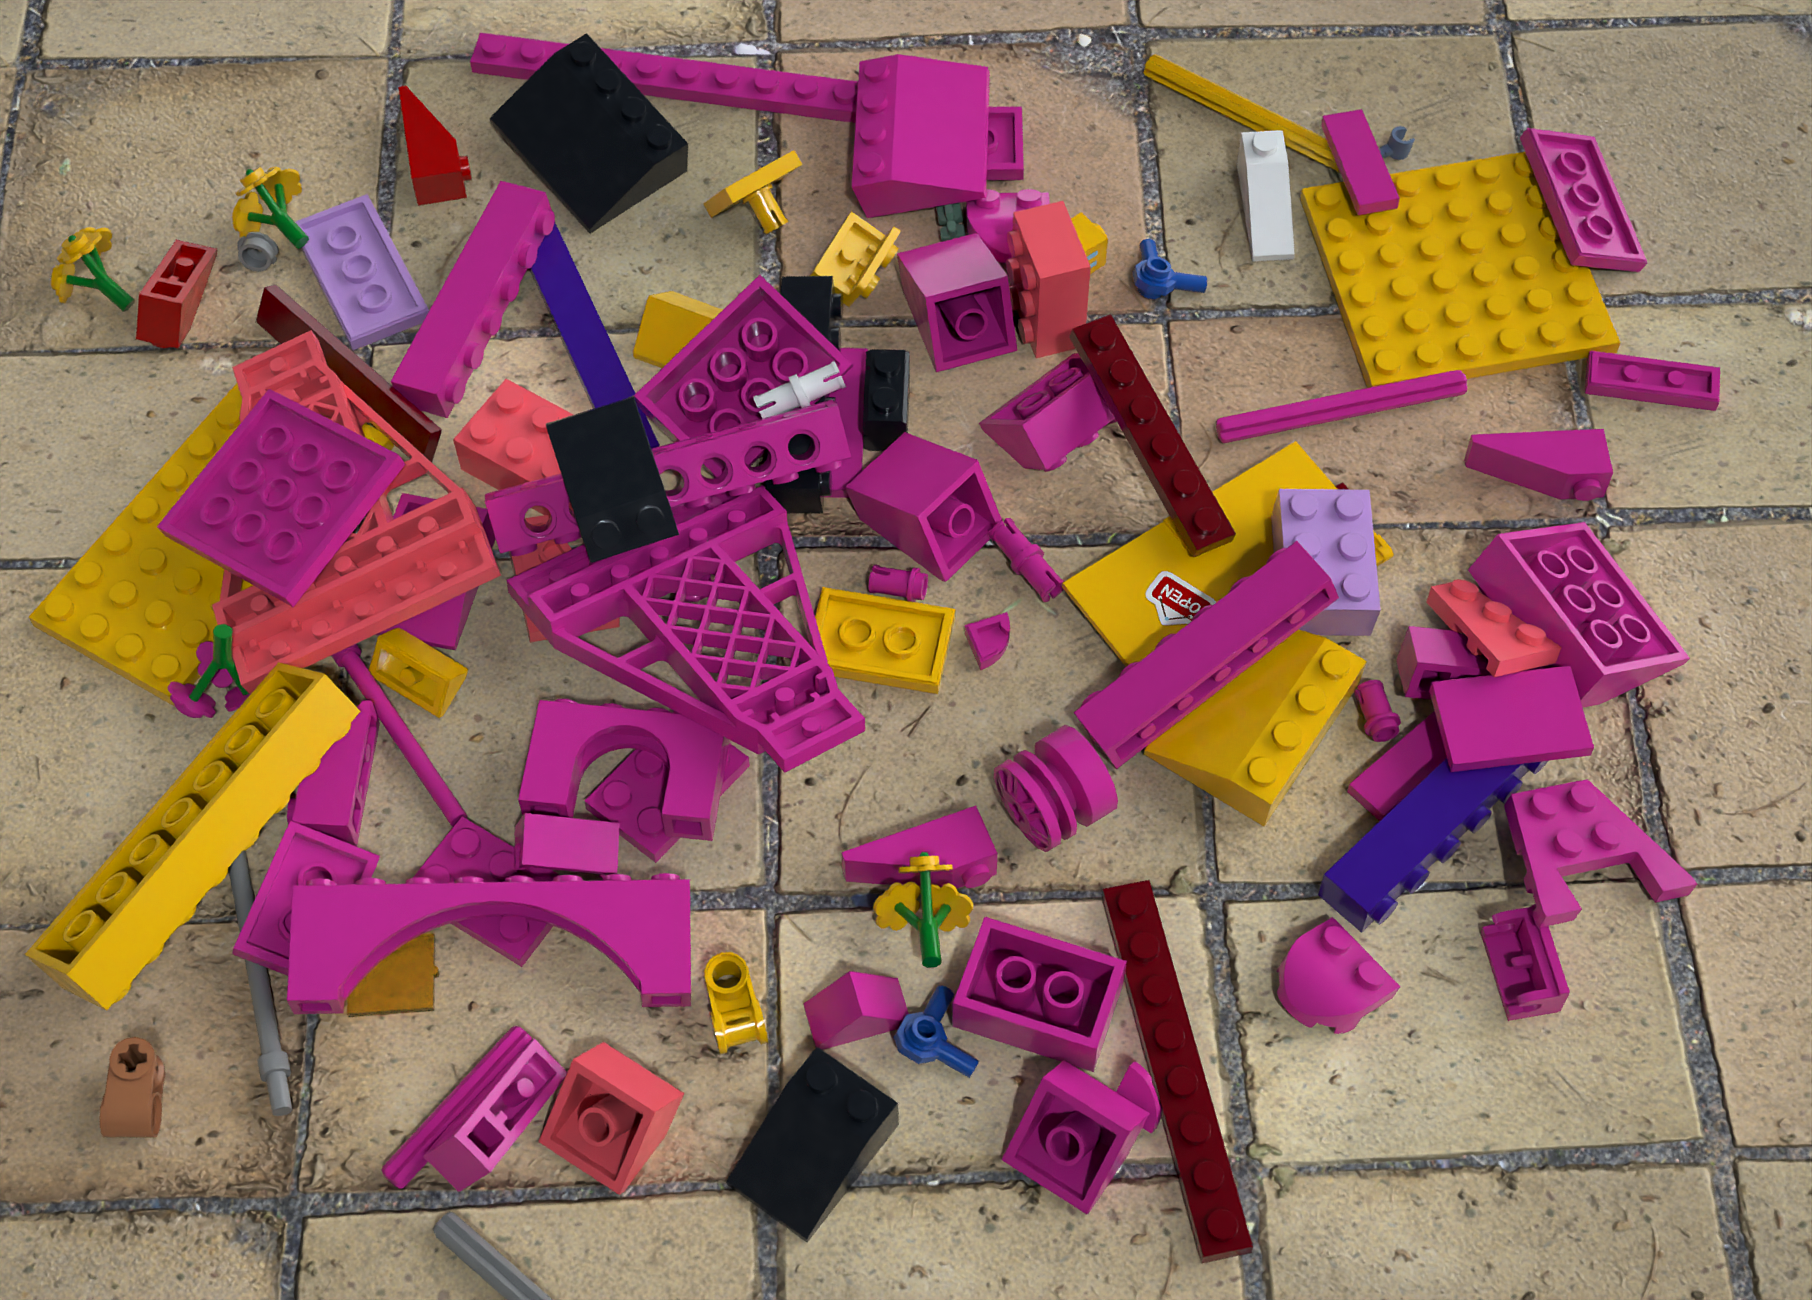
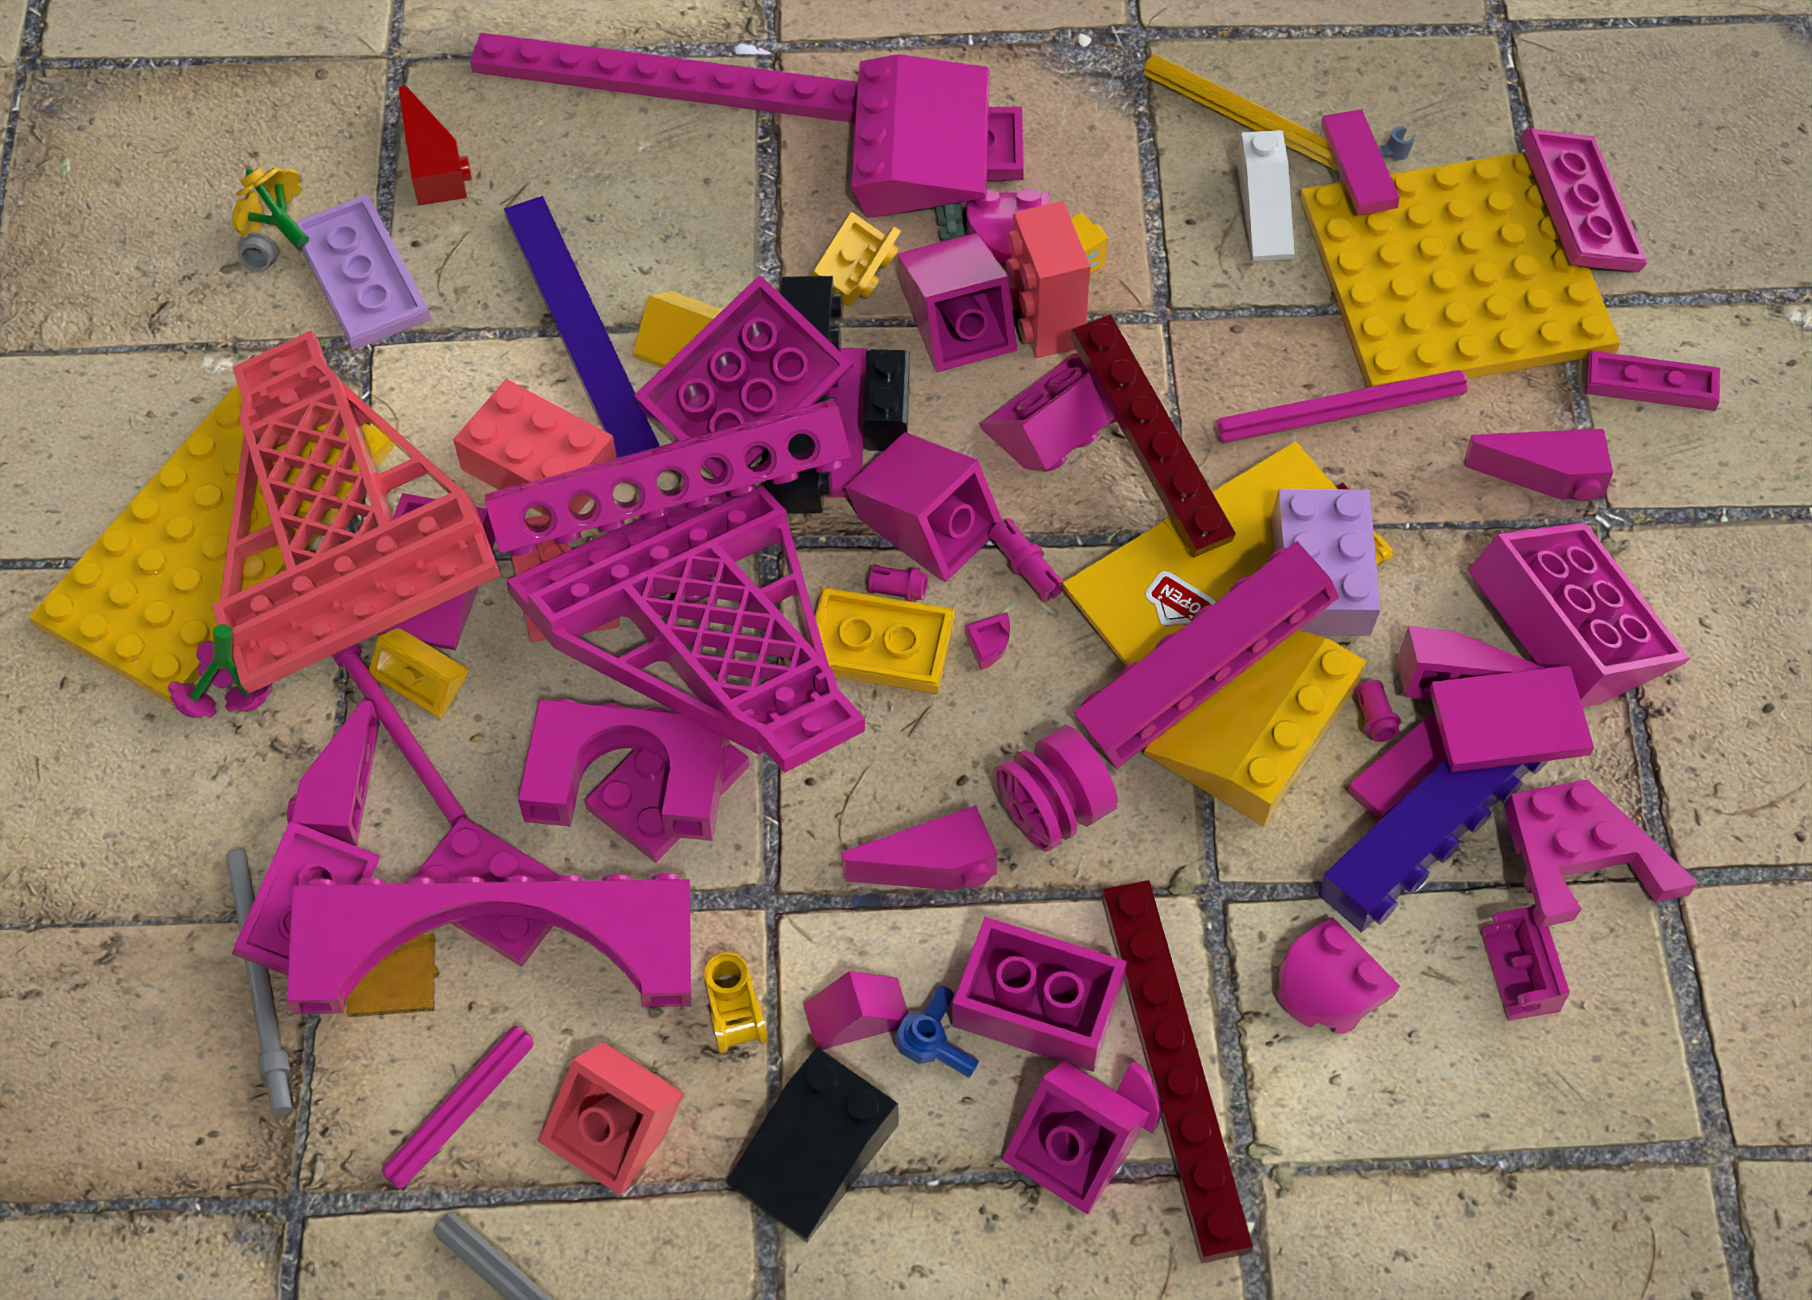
(88, 246): plant -> none
(133, 1098): nougat piece -> none
(174, 294): red slope -> none
(193, 835): yellow brick -> none
(281, 496): dark pink plate -> none
(287, 319): dark red tile -> none
(474, 299): dark pink brick -> none
(496, 1117): dark pink slope -> none
(566, 844): dark pink hinge -> none
(591, 134): black slope -> none
(612, 479): black slope -> none
(756, 191): yellow tile -> none
(800, 391): white pin -> none
(941, 907): yellow plant -> none
(1156, 278): blue piece -> none
(1492, 629): coral wing -> none

